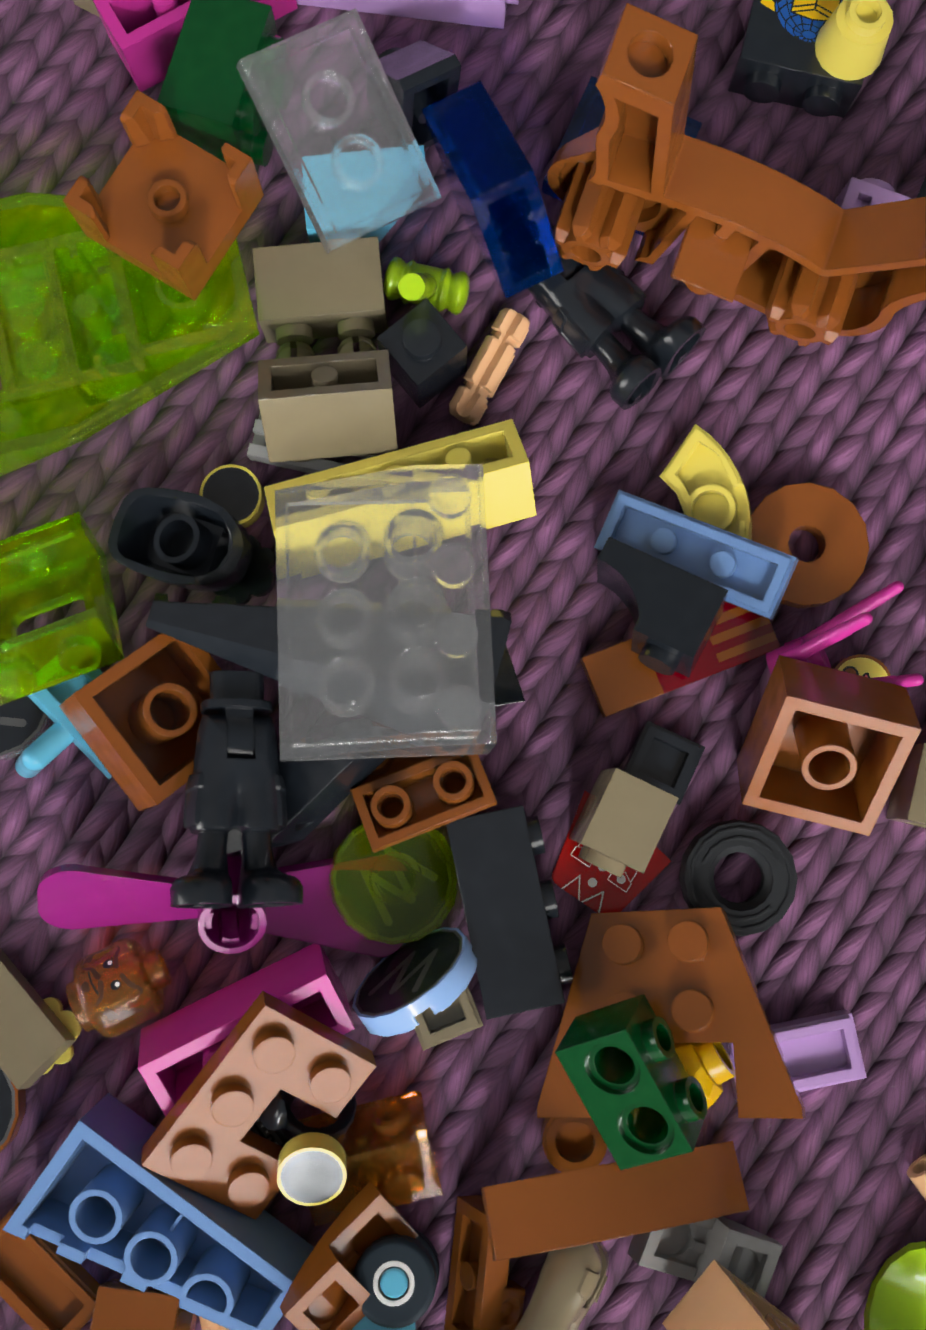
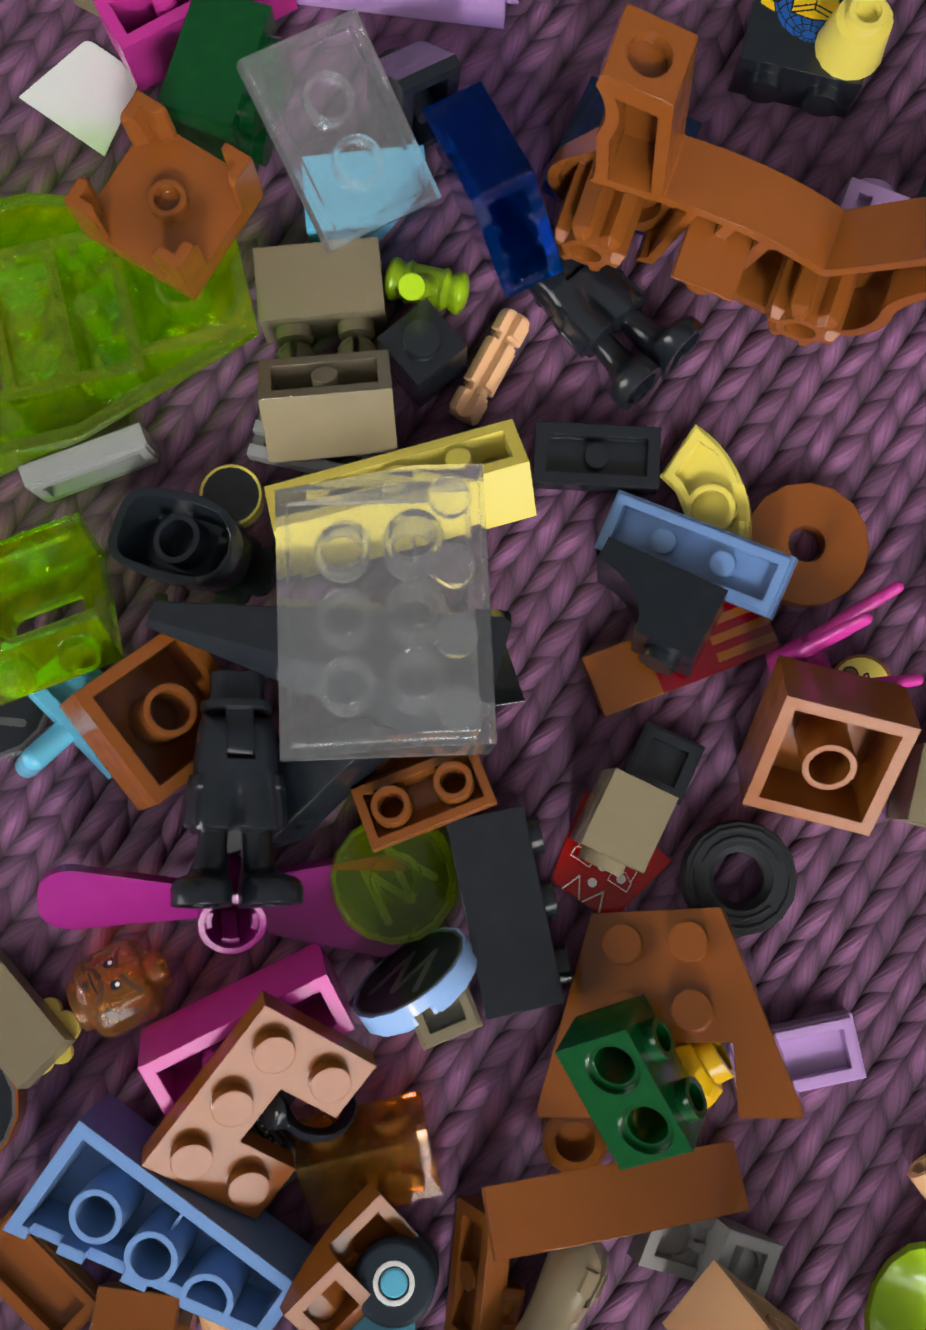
(85, 94): none -> white sticker
(90, 463): none -> light grey tile
(311, 1169): tile -> none
(596, 457): none -> black plate

